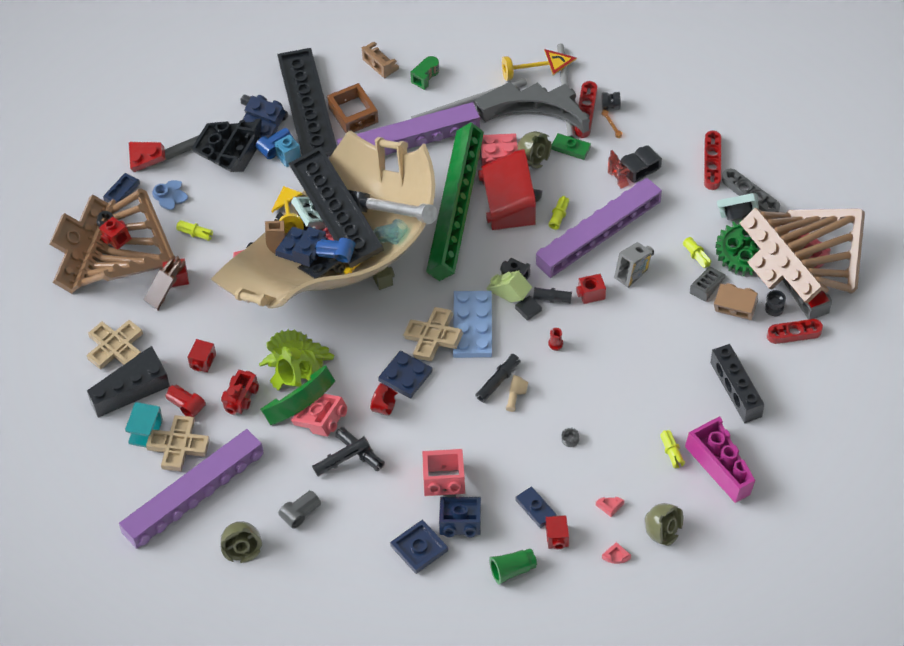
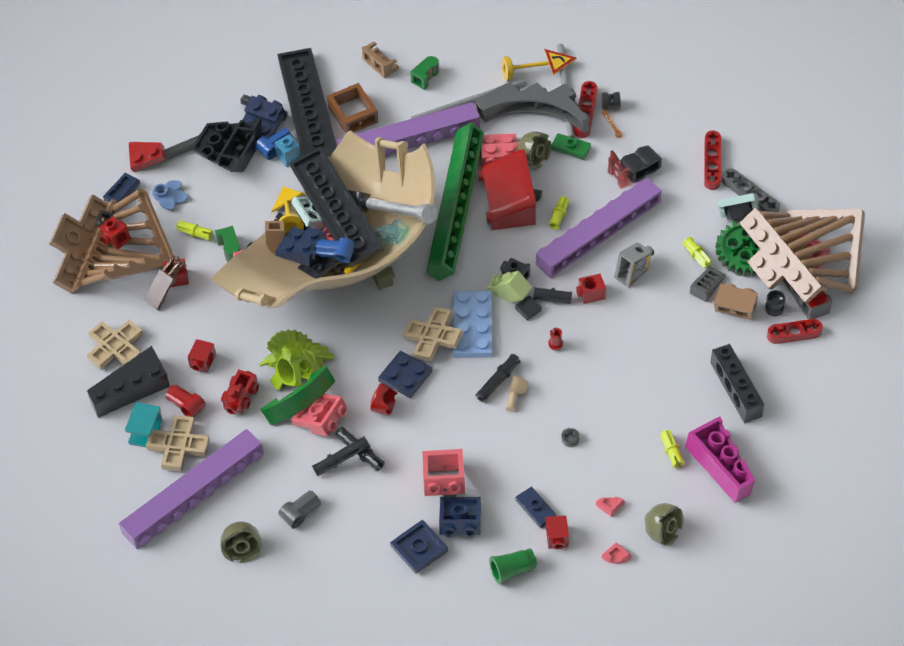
(228, 238): none -> green leg

